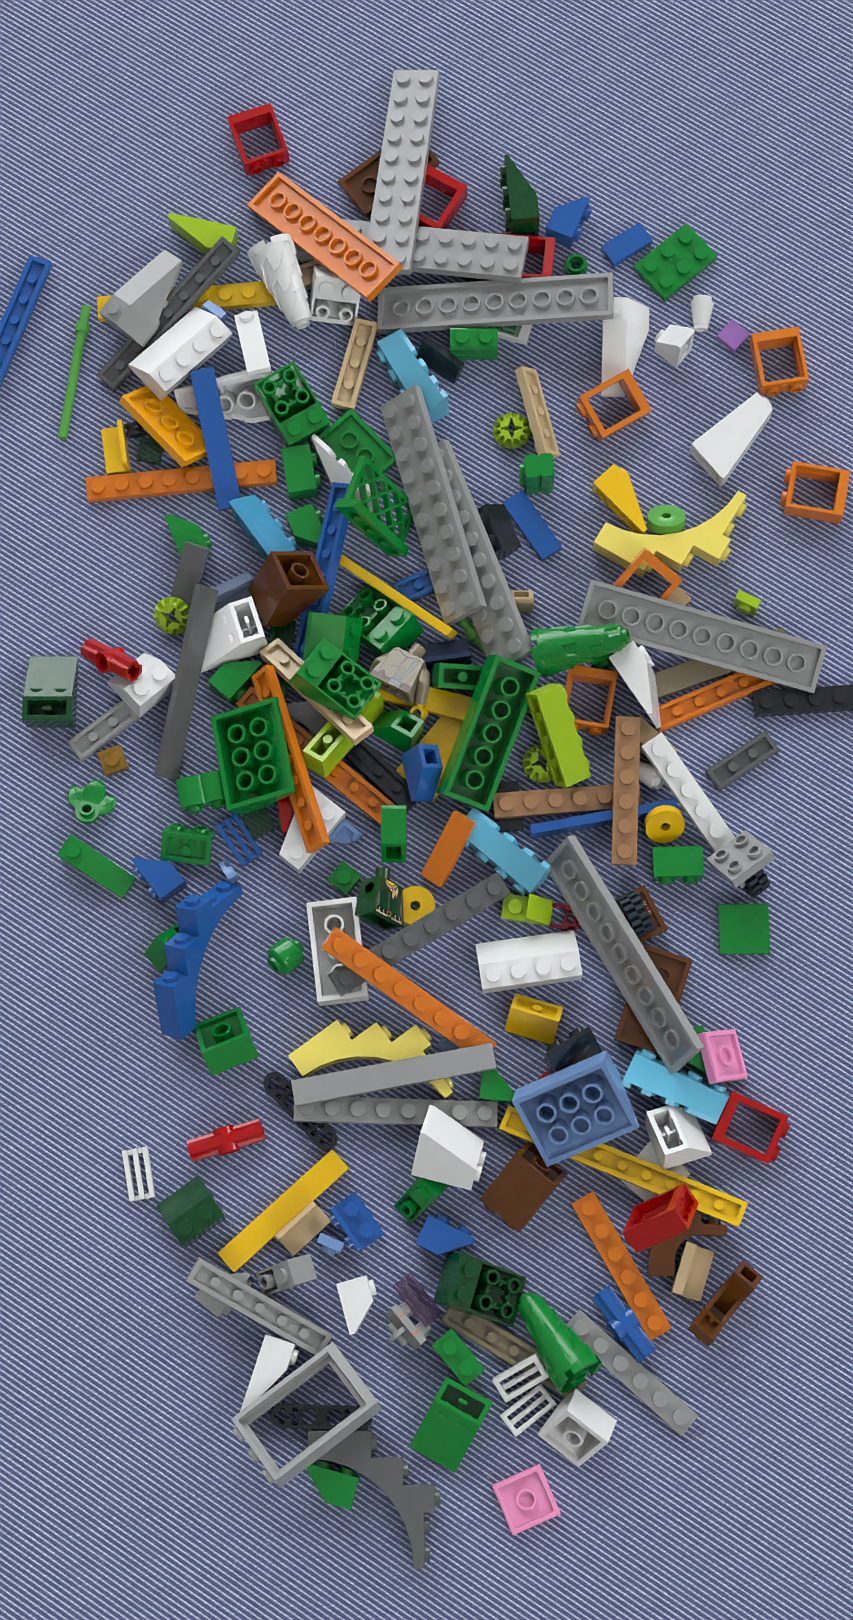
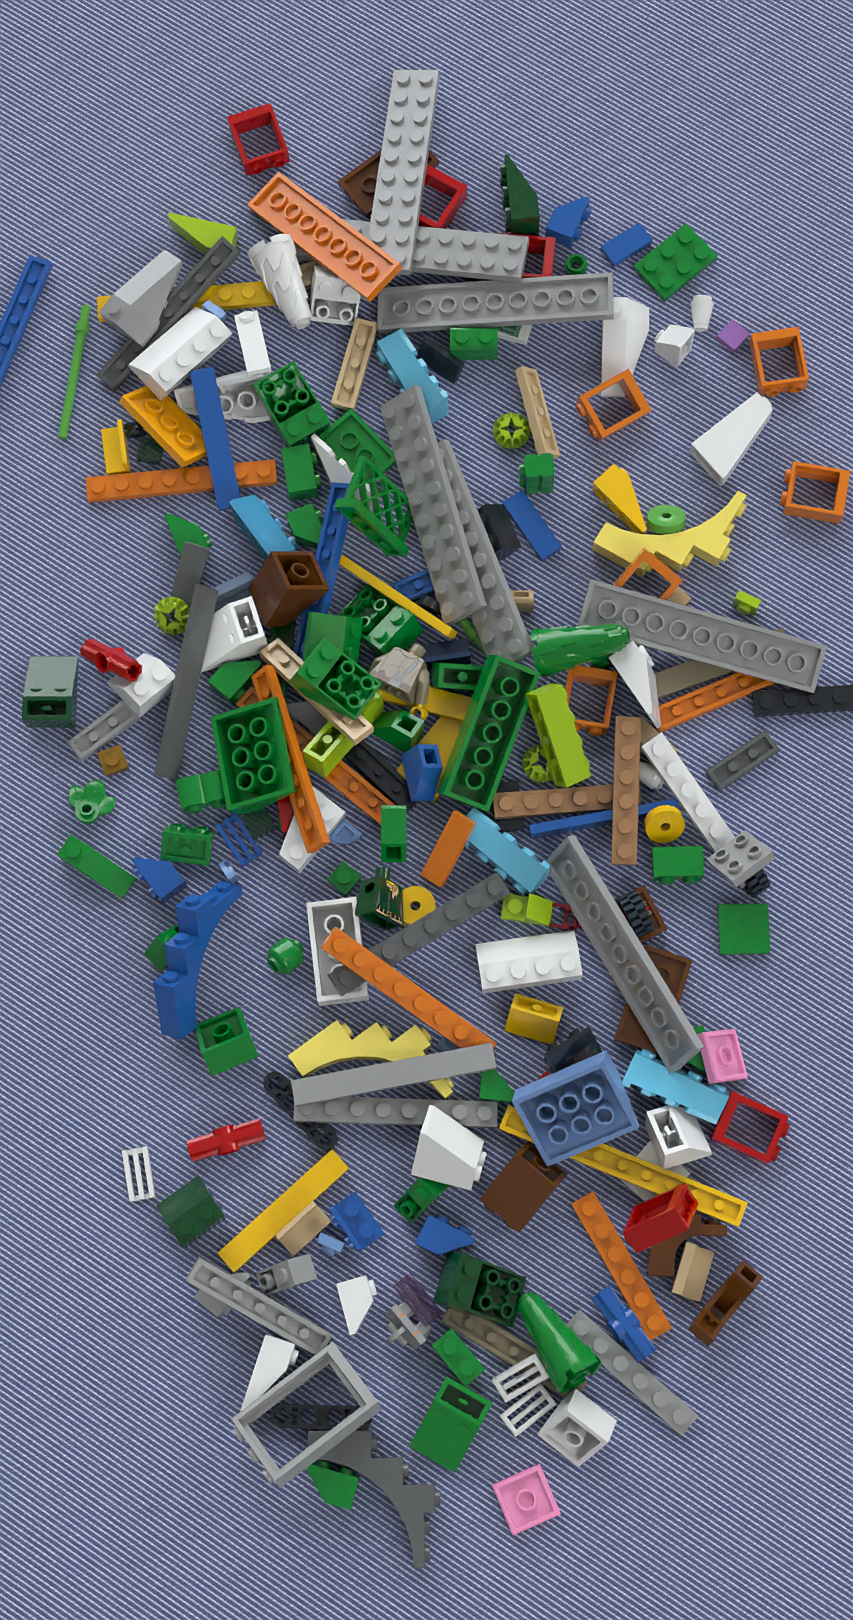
(429, 604): none -> black tile

